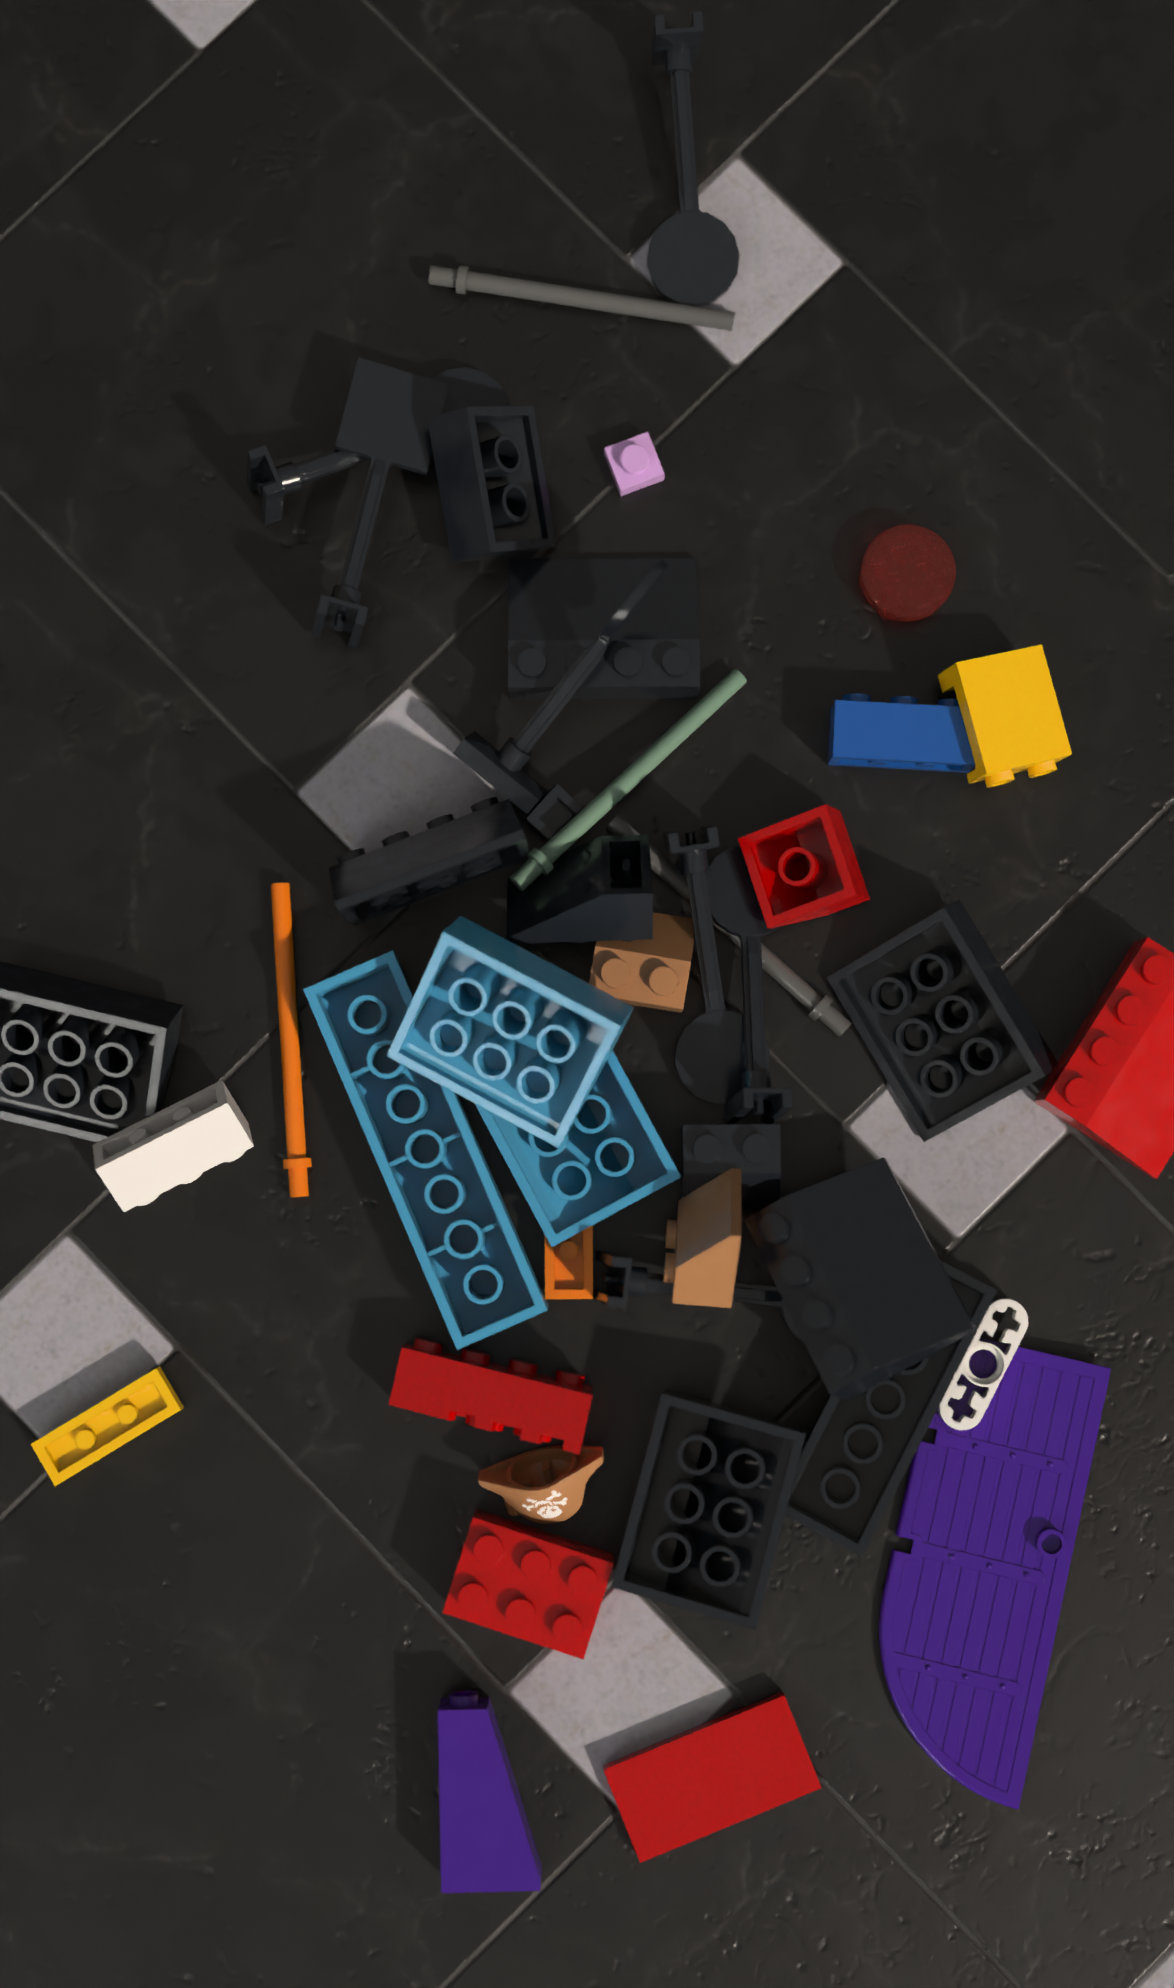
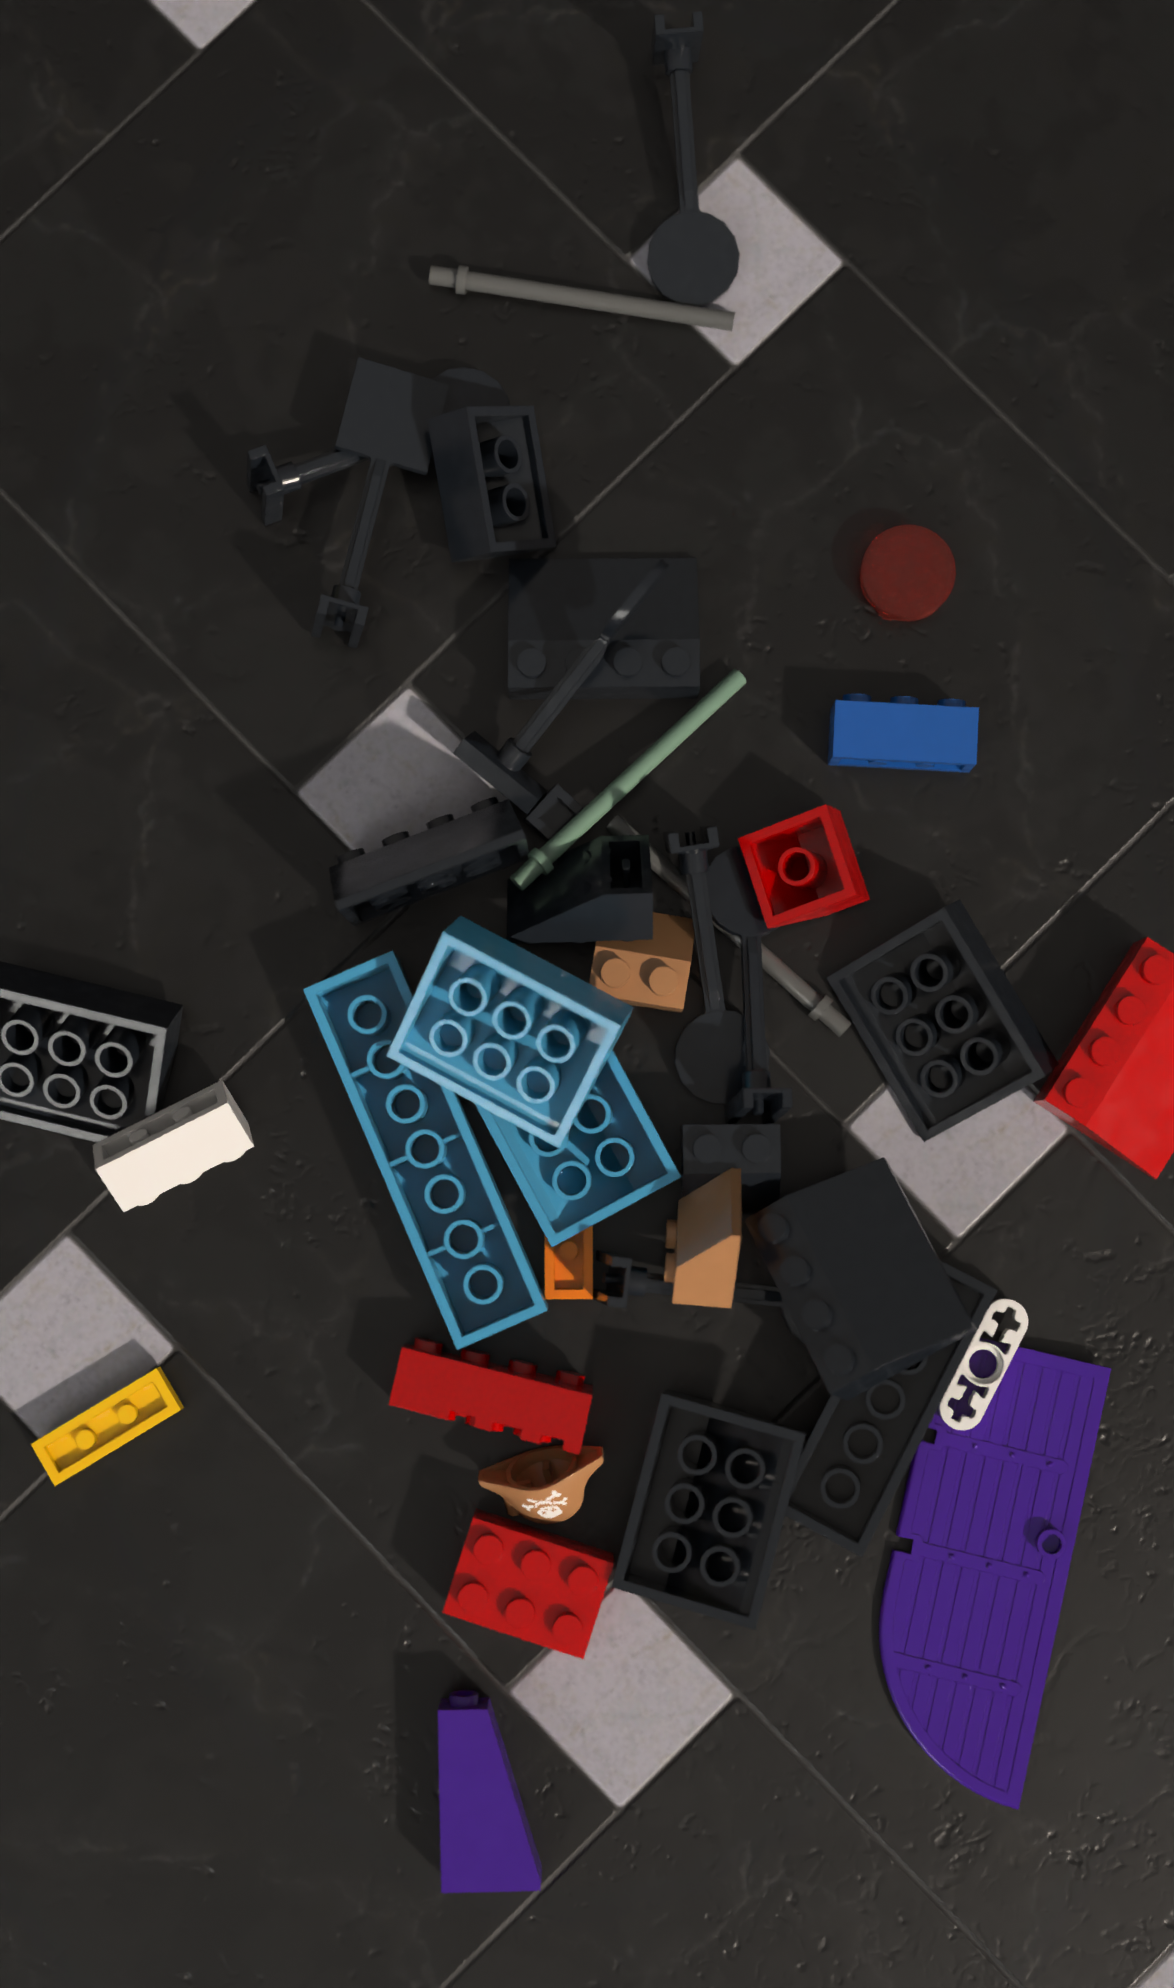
(289, 1042): orange bar -> none
(634, 463): lavender plate -> none
(711, 1777): red tile -> none
(1009, 714): yellow panel -> none

